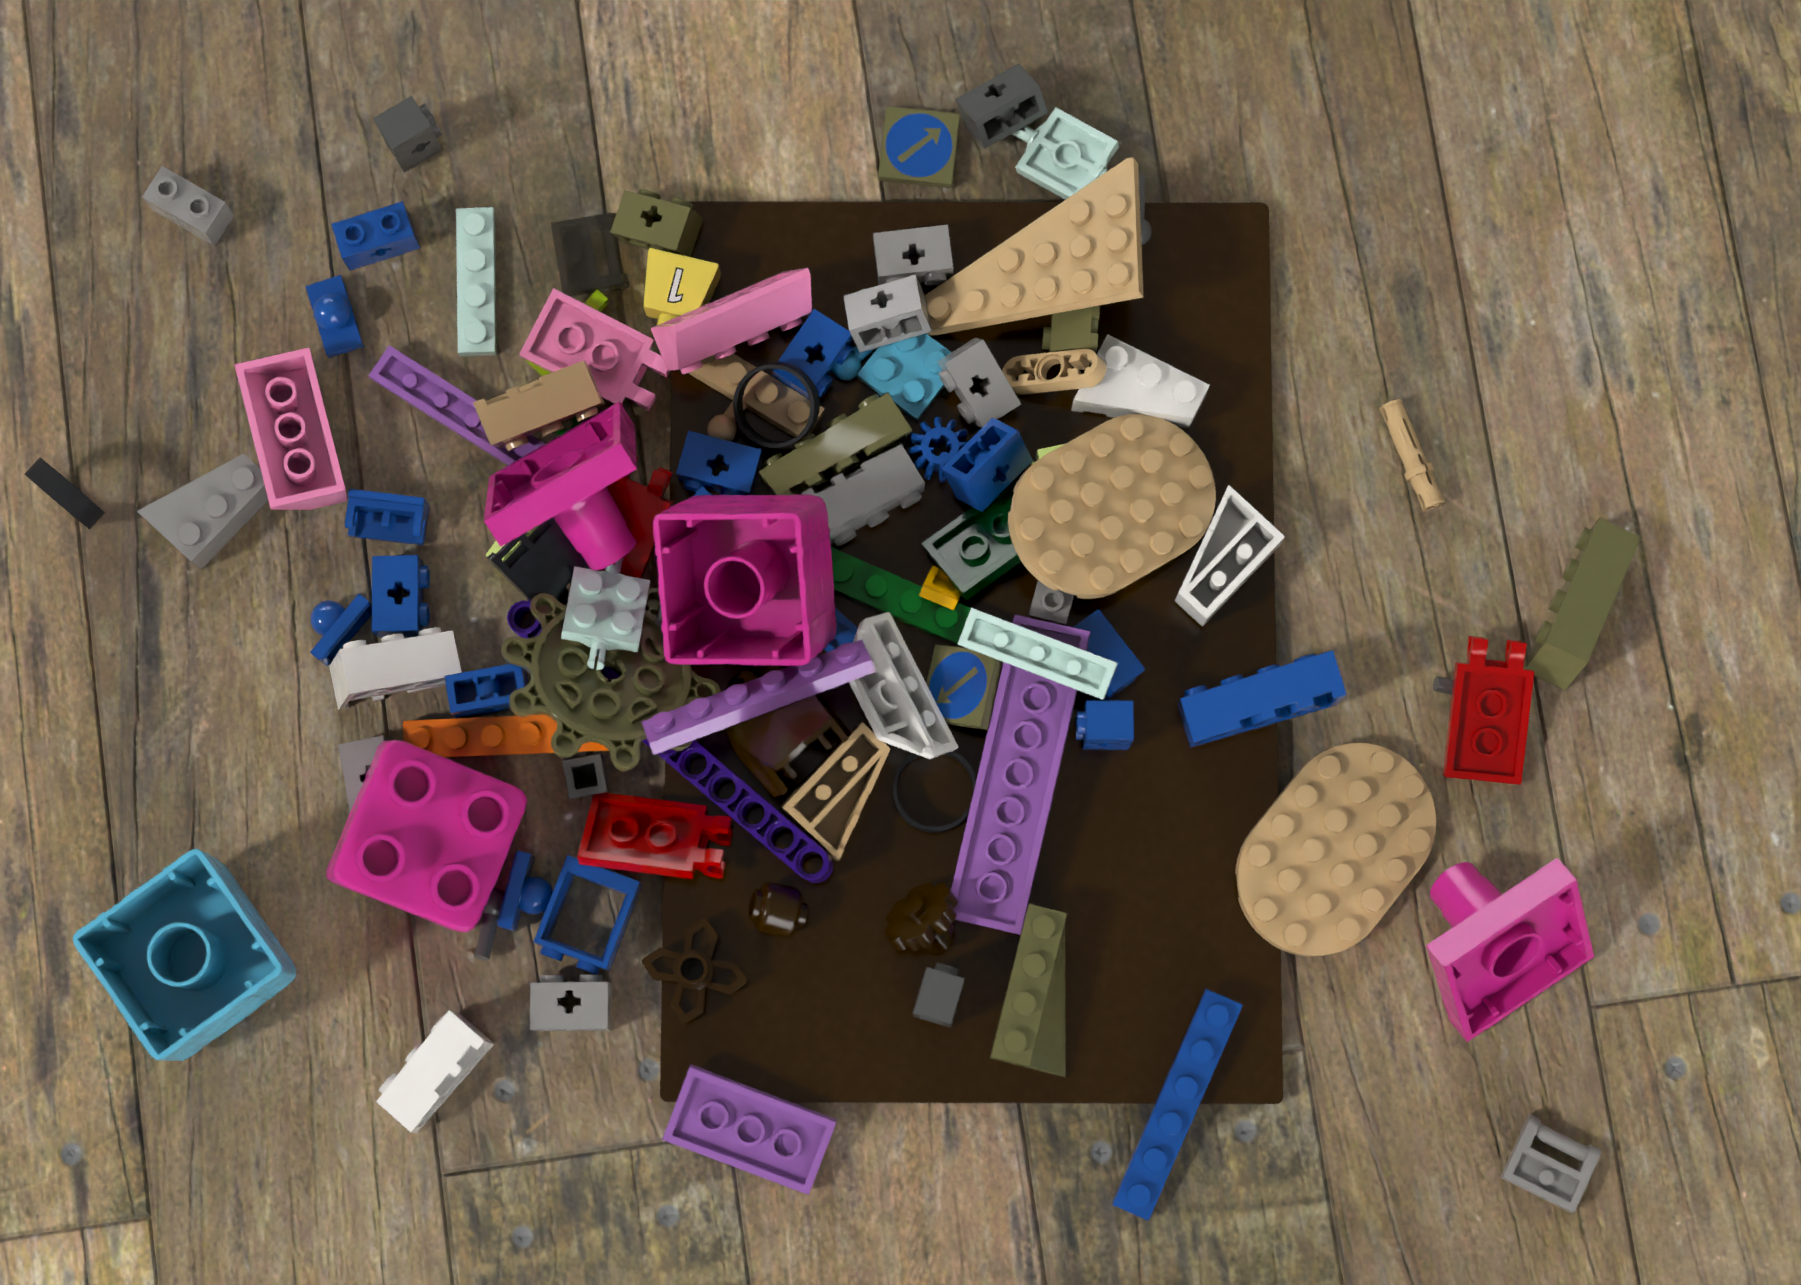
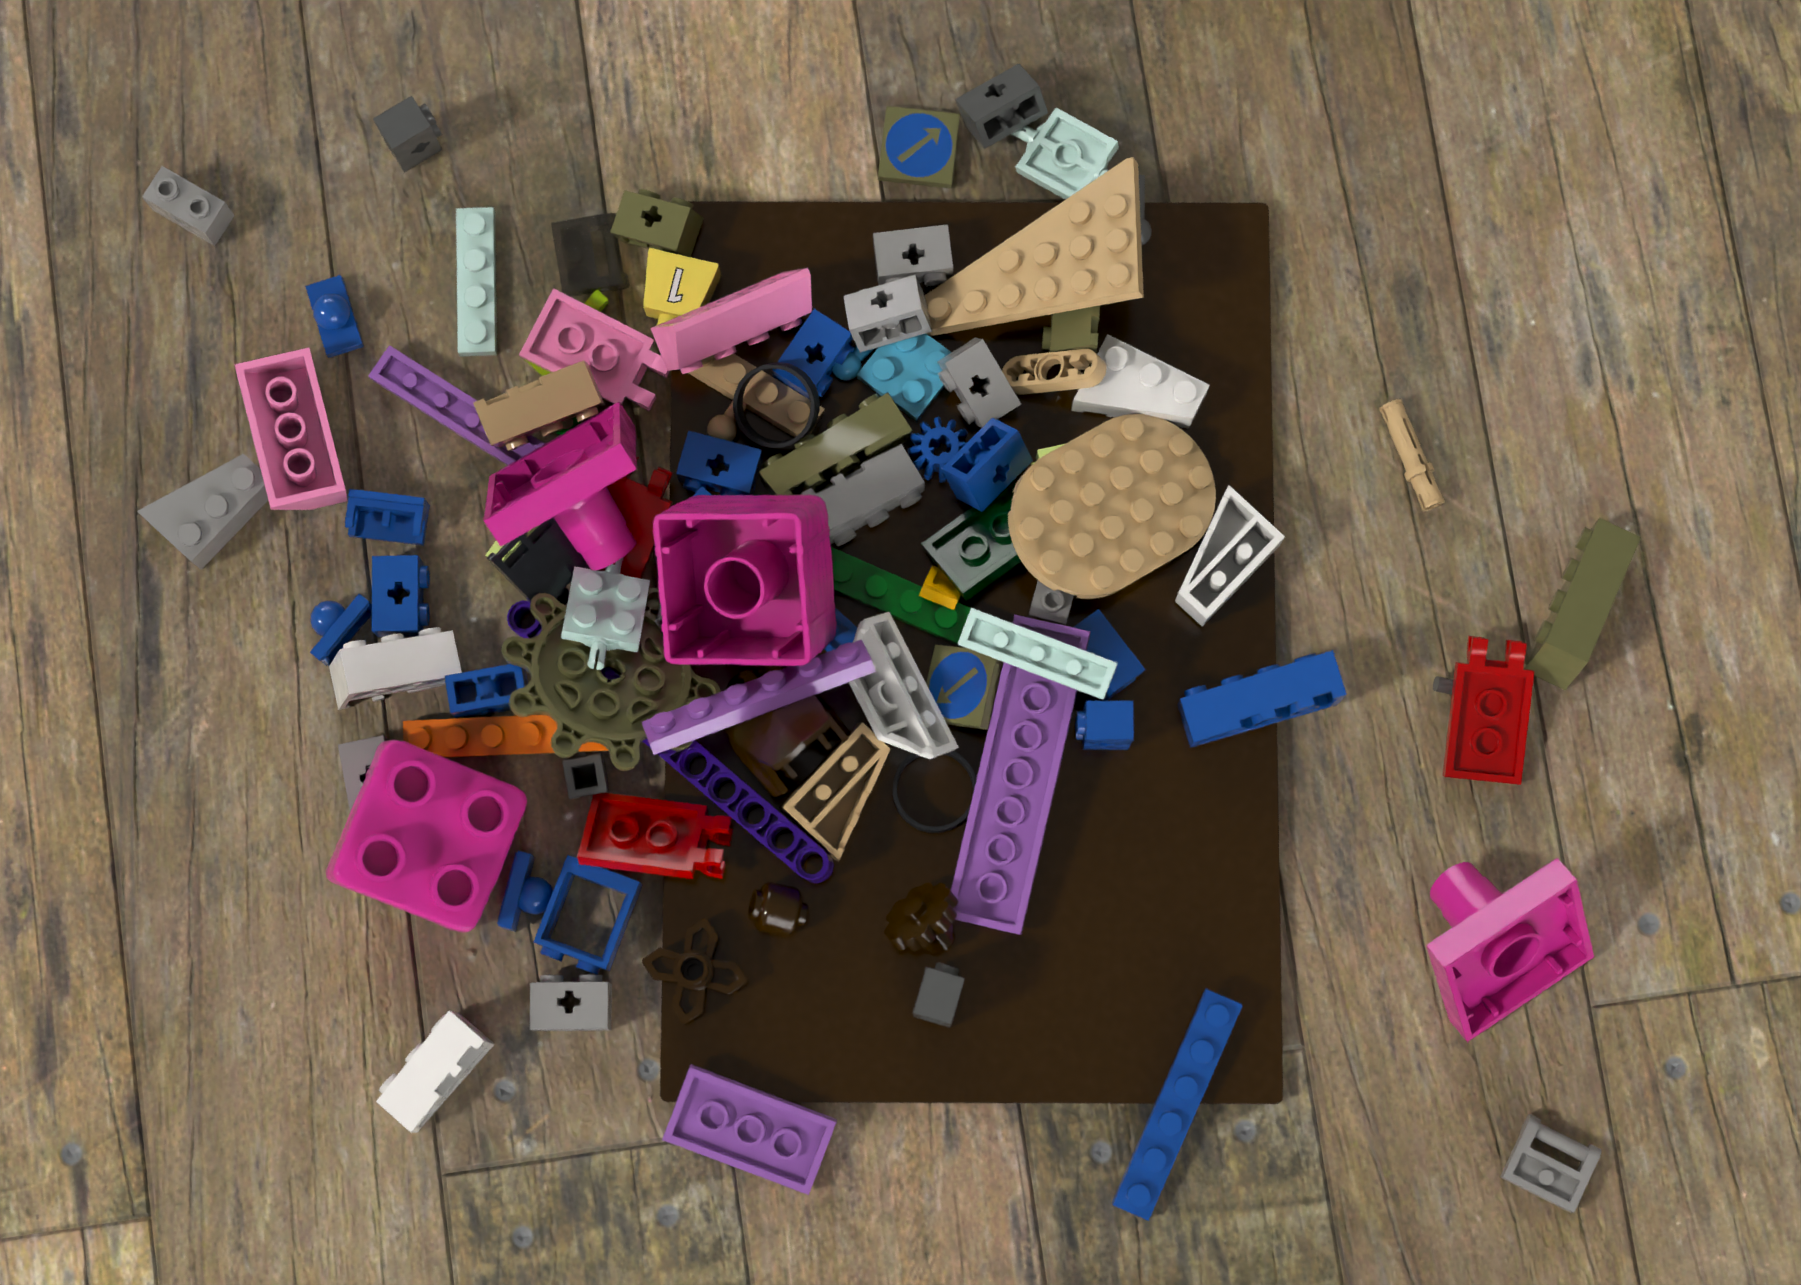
(64, 493): black tyre -> none
(185, 956): medium azure brick -> none
(375, 236): blue brick -> none
(489, 924): dark grey bar -> none
(1034, 1004): olive wedge -> none
(1335, 849): tan plate -> none

